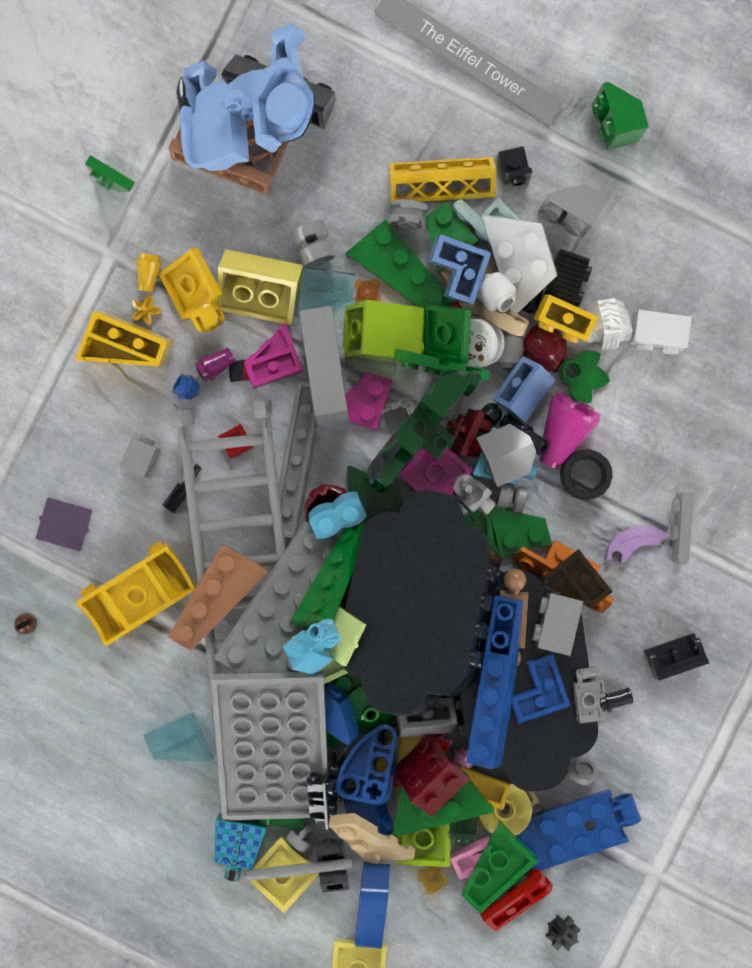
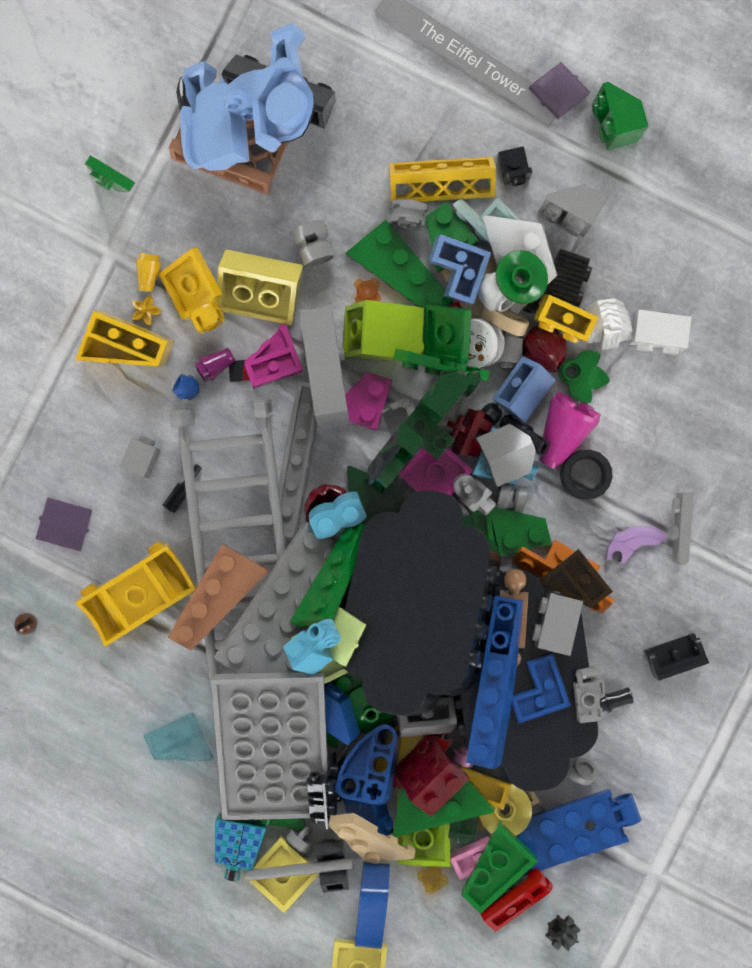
(236, 431): red tile -> none
(324, 288): clear light blue wing -> none
(529, 269): none -> green dish
(559, 90): none -> clear purple piece

